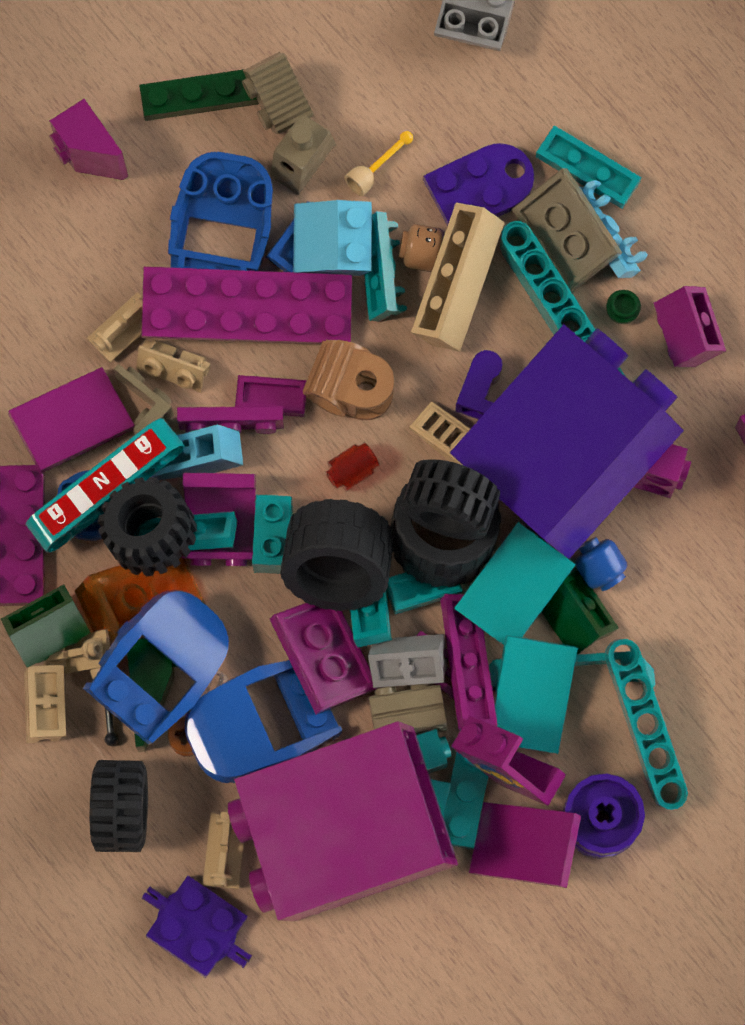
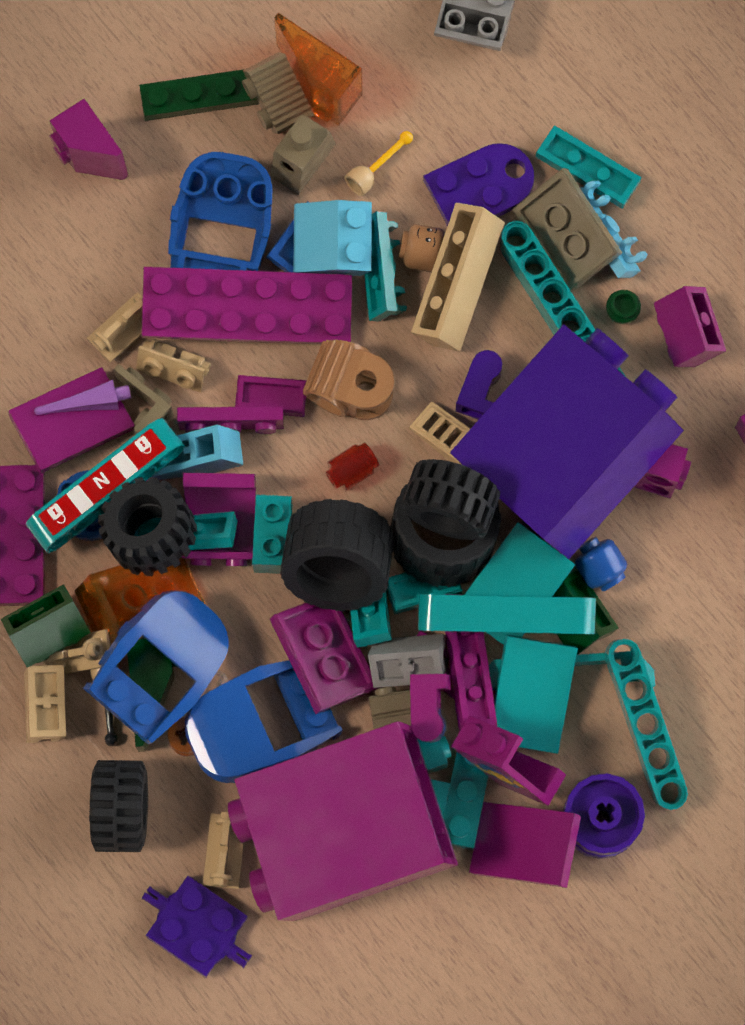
(98, 398): none -> medium lavender piece
(325, 76): none -> clear orange slope
(425, 705): none -> magenta leg
(506, 614): none -> teal beam

